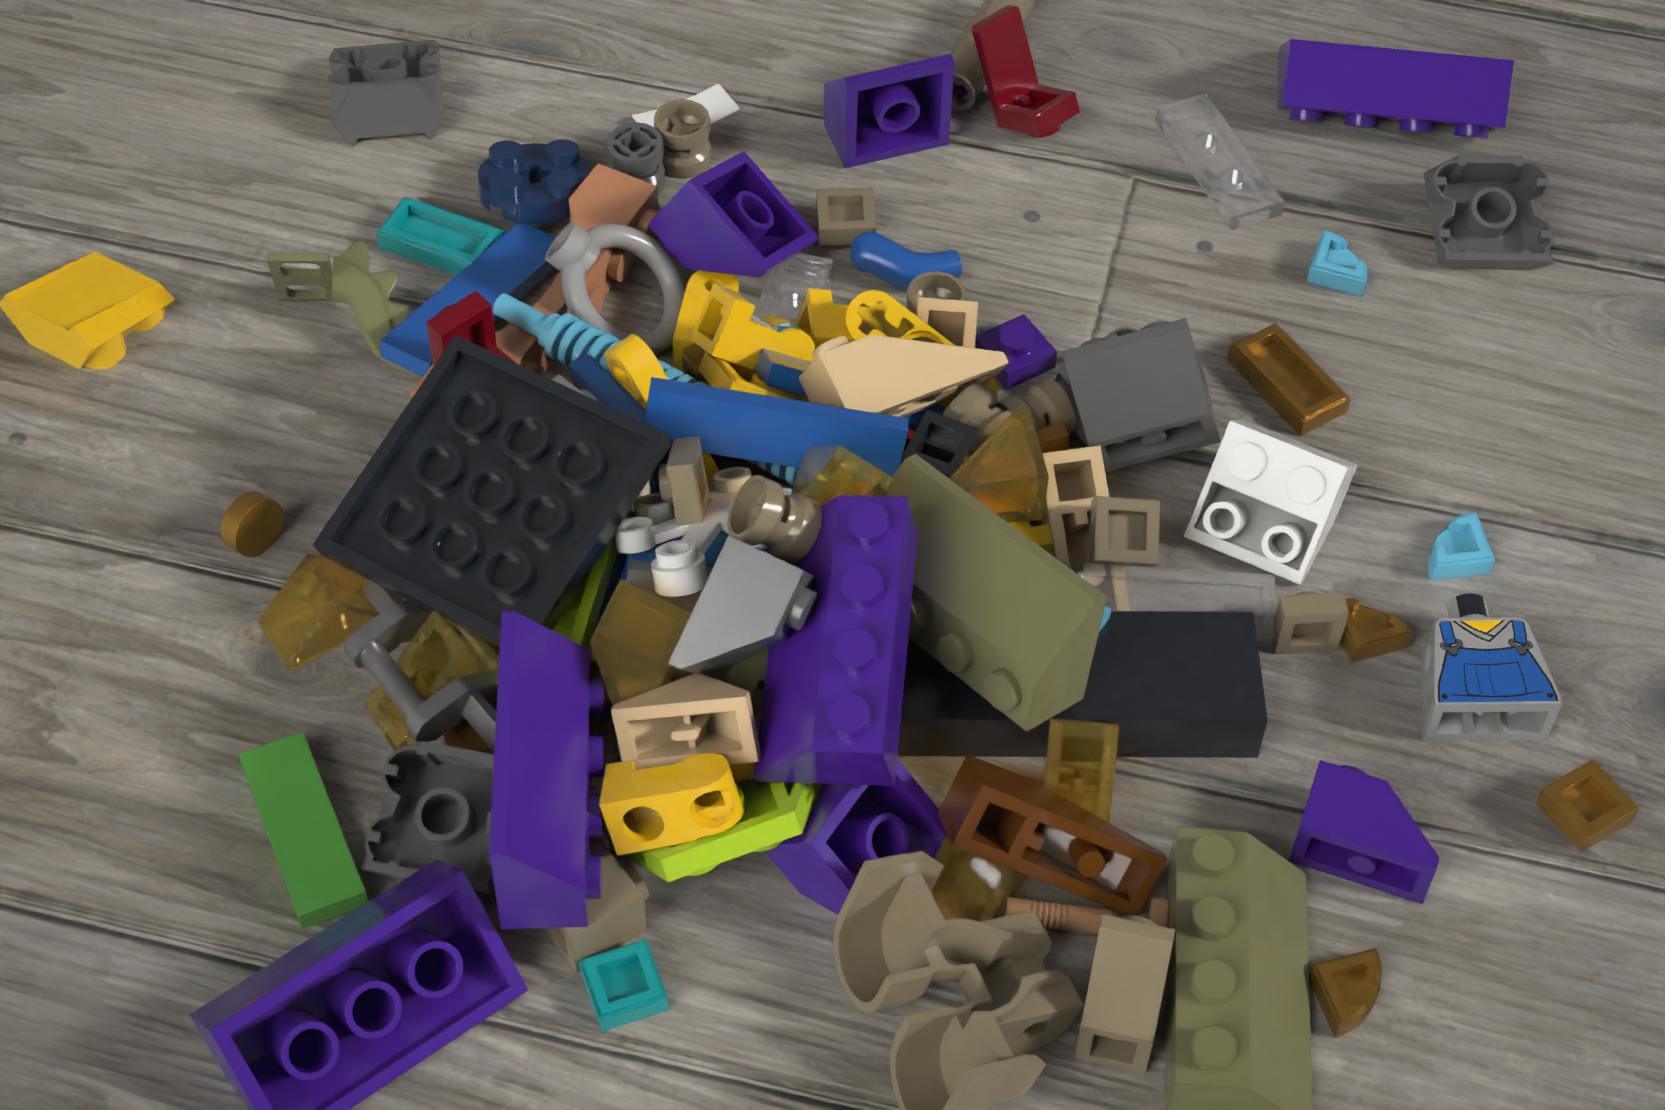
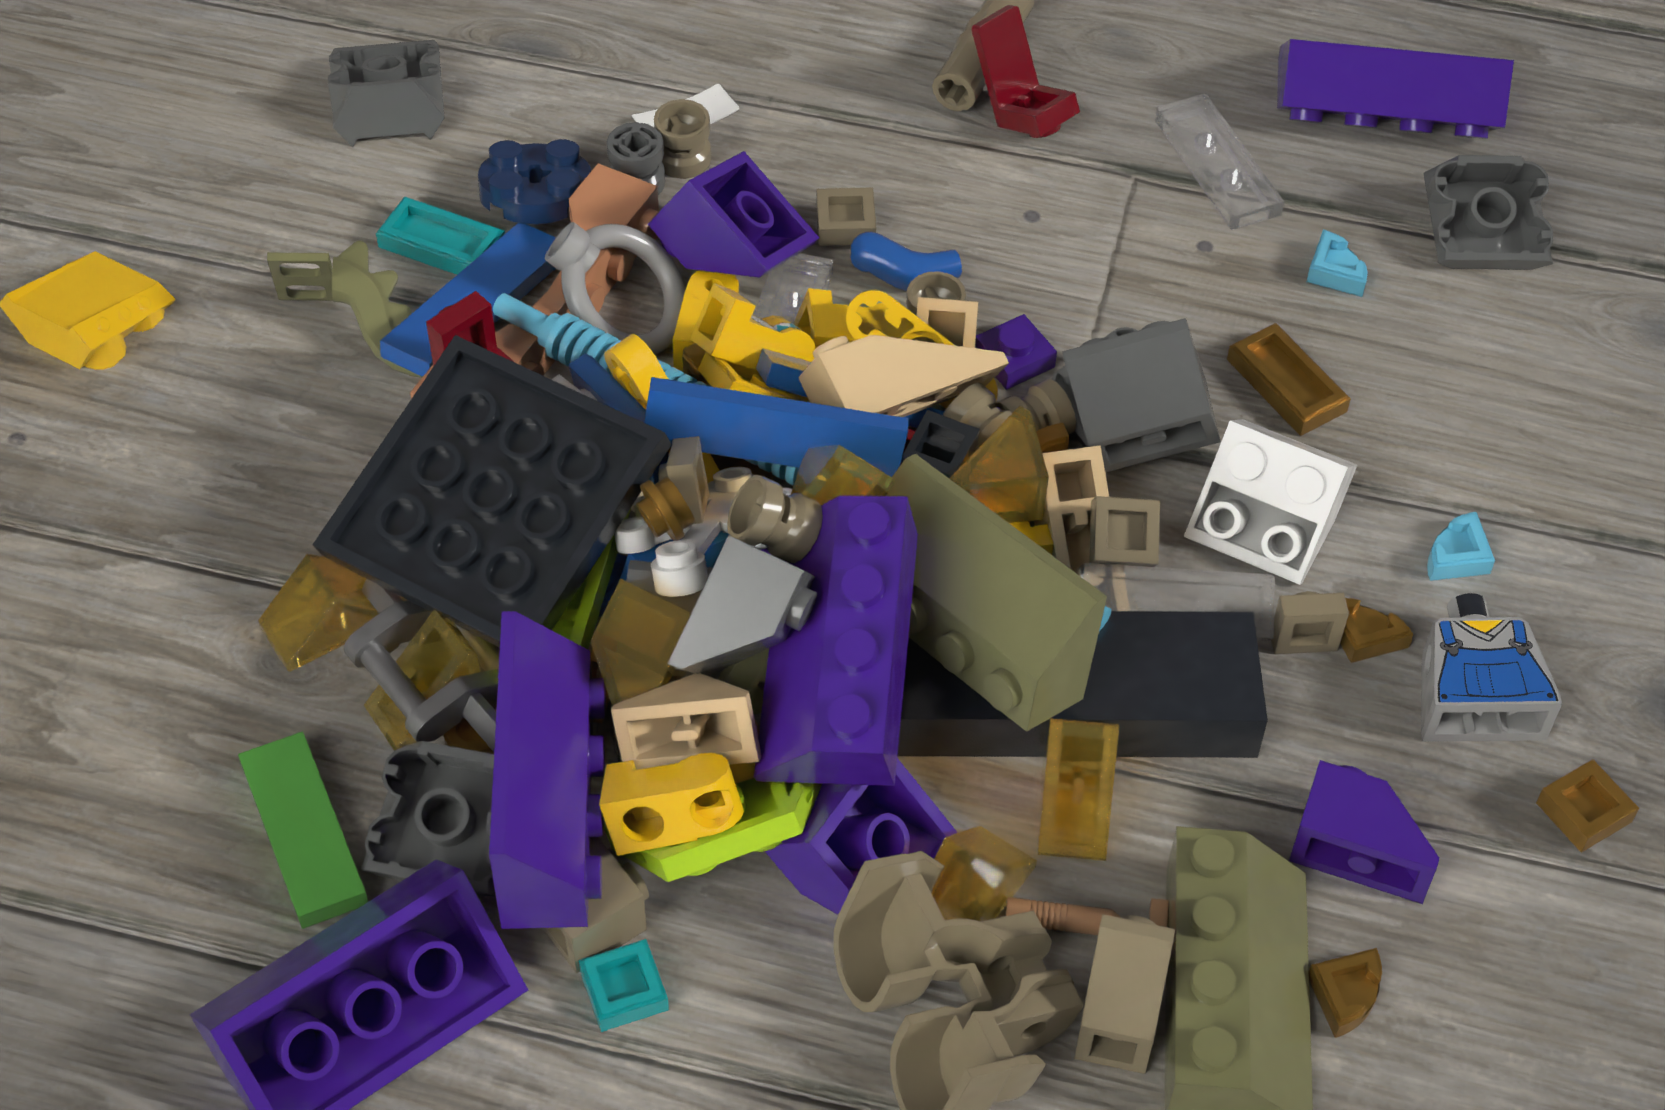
(252, 523): pearl gold tile -> none
(664, 509): none -> pearl gold plate
(890, 111): dark purple slope -> none
(1047, 837): reddish brown slope -> none

